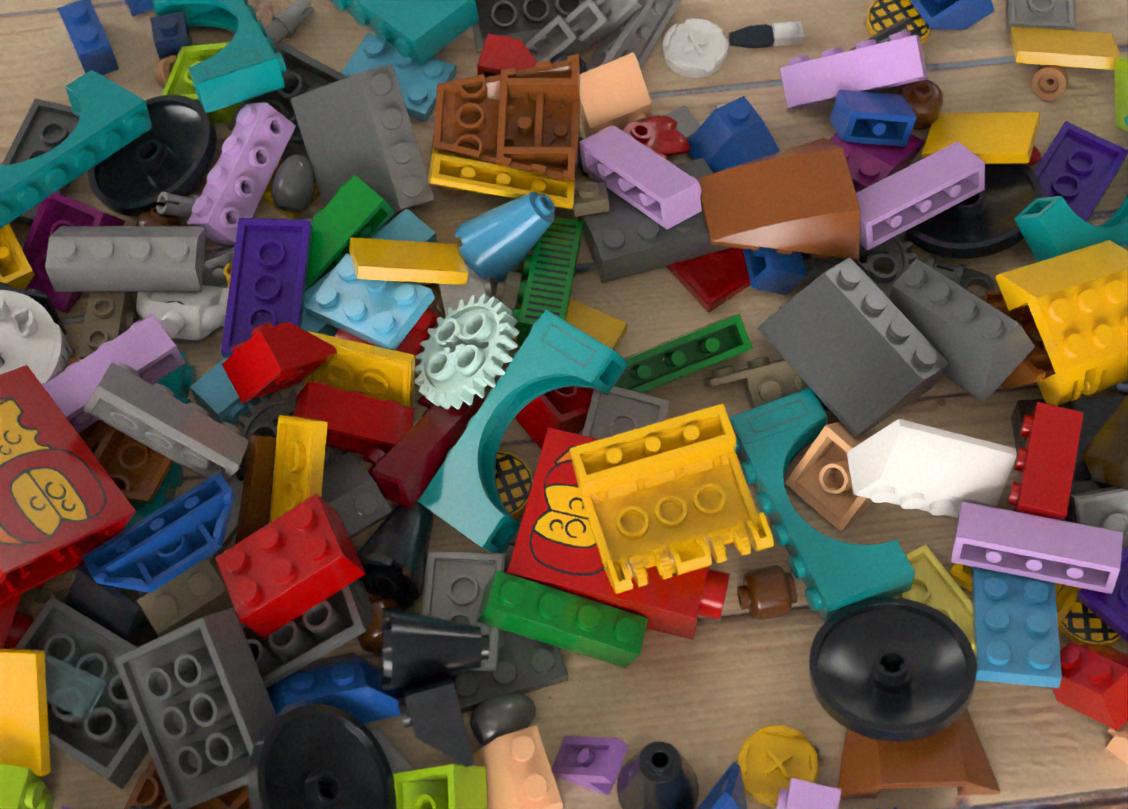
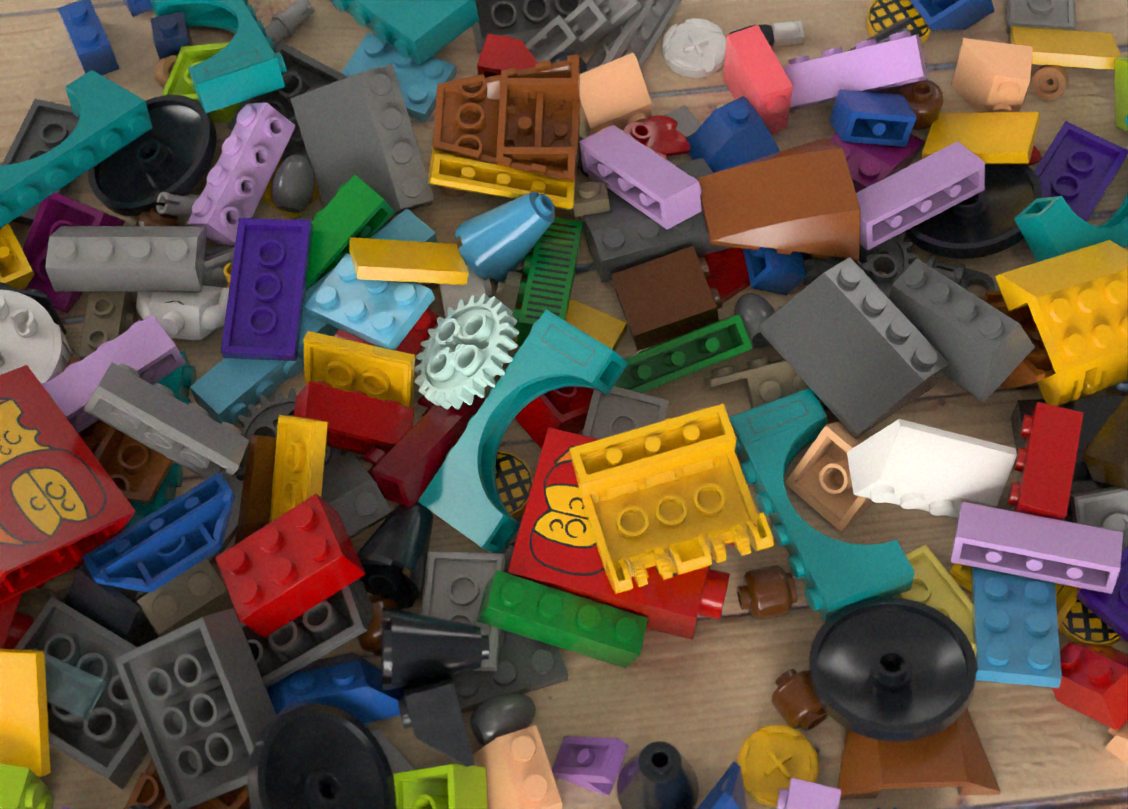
(275, 360): red slope -> none
(666, 297): none -> reddish brown brick
(753, 312): none -> dark grey animal
(757, 74): none -> coral brick
(797, 701): none -> reddish brown head
(992, 75): none -> light nougat slope

